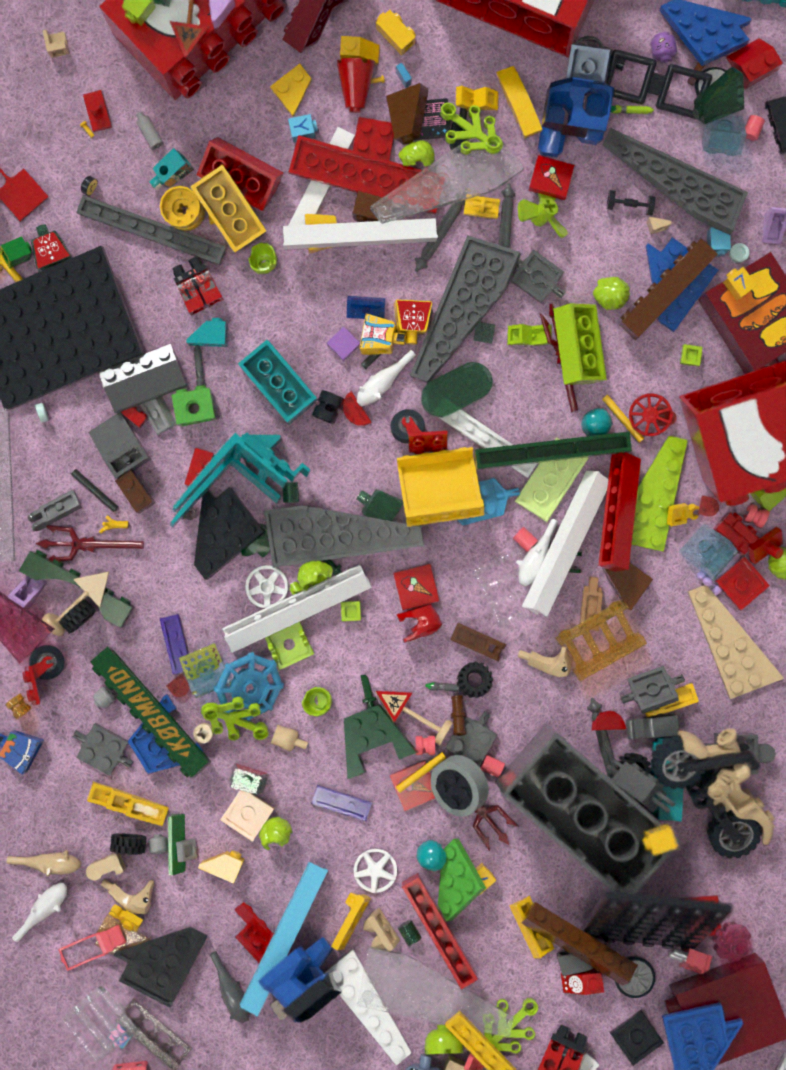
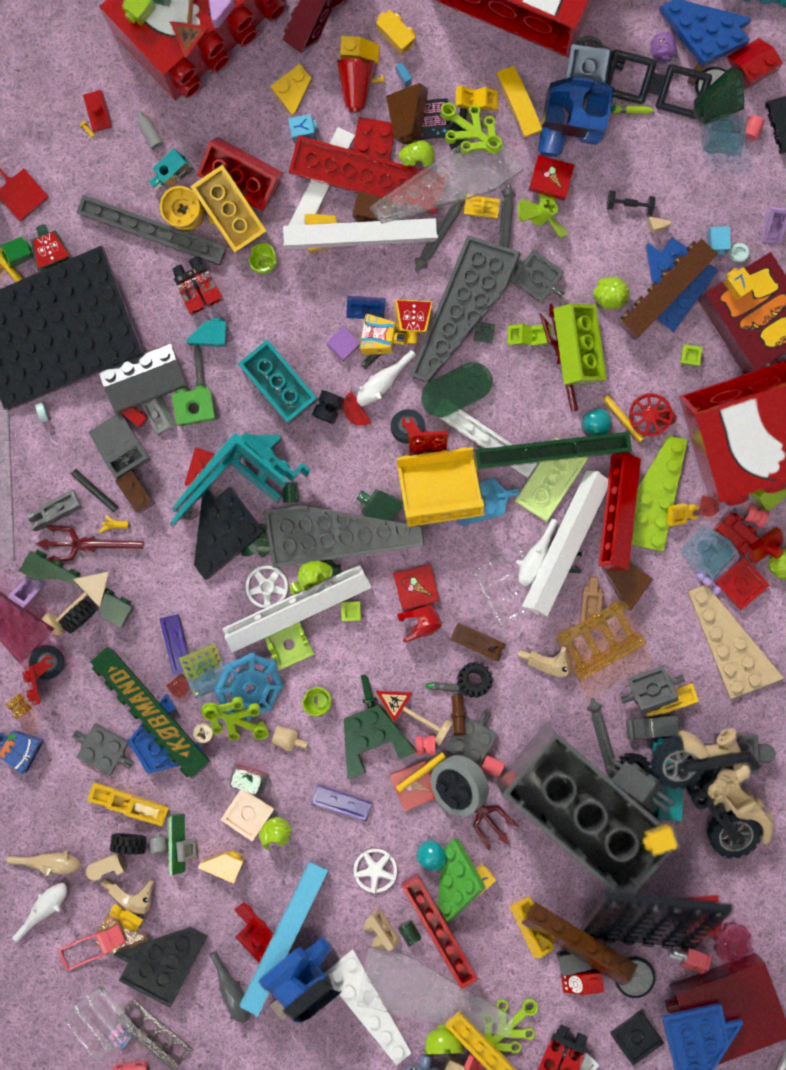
(56, 44): tan panel -> none
(88, 185): black tile -> none
(103, 698): light grey piece -> none
(358, 904): yellow hinge -> none
(525, 539): coral piece -> none
(608, 721): red tile -> none
(690, 188): dark grey wing -> none

